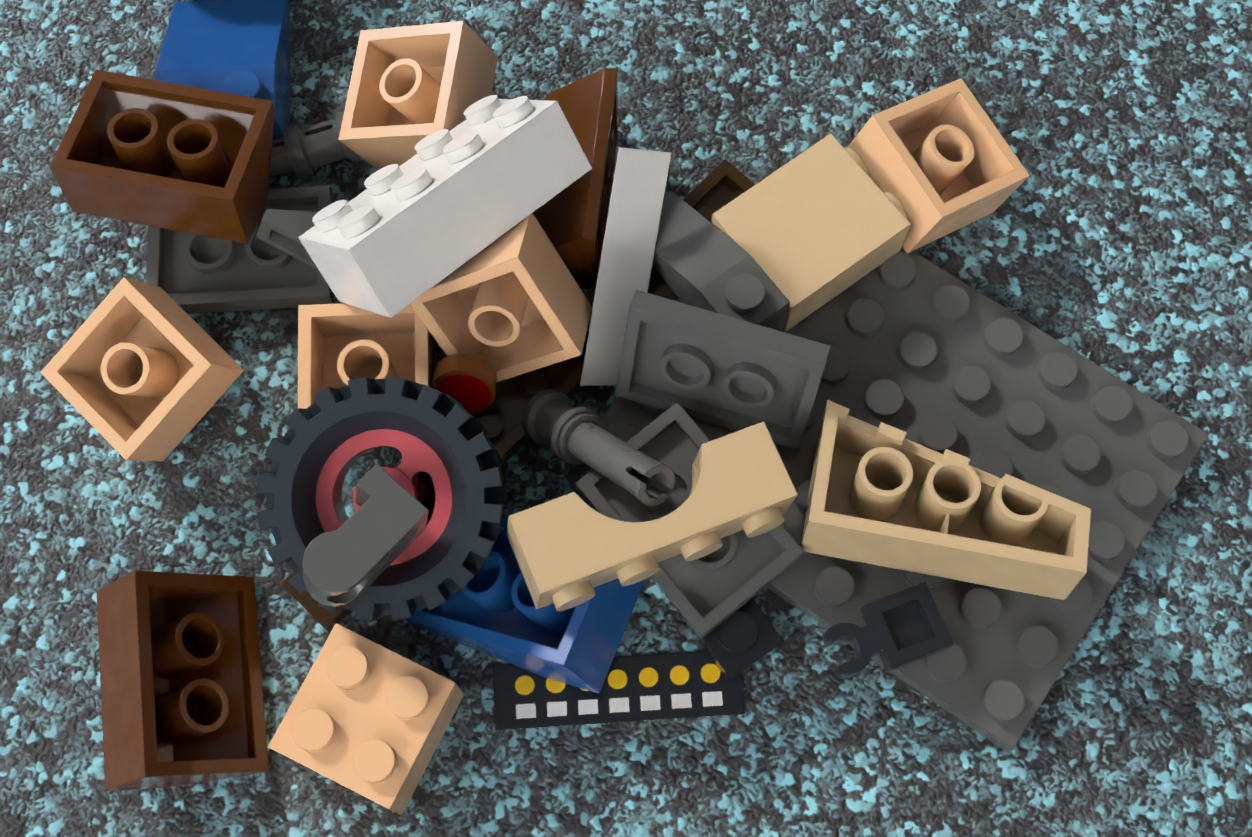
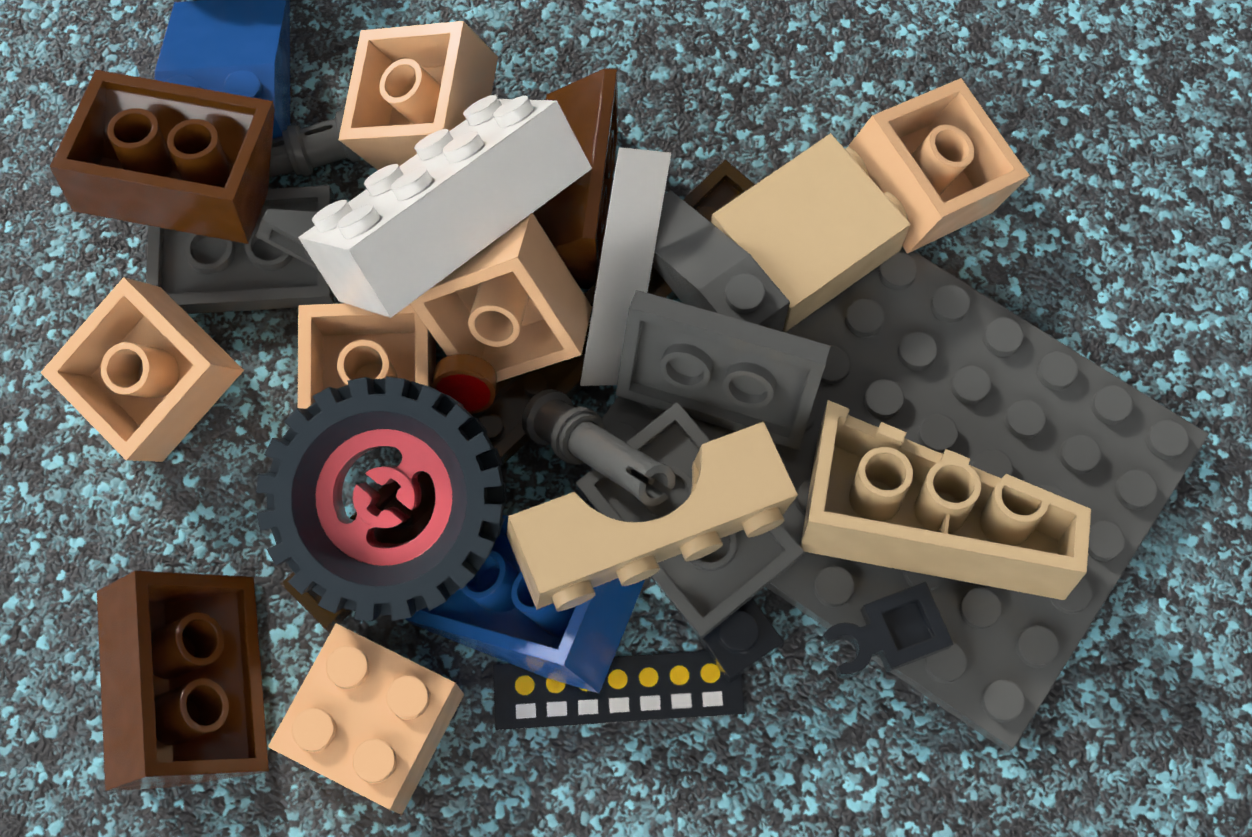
(349, 560): dark grey leg -> none

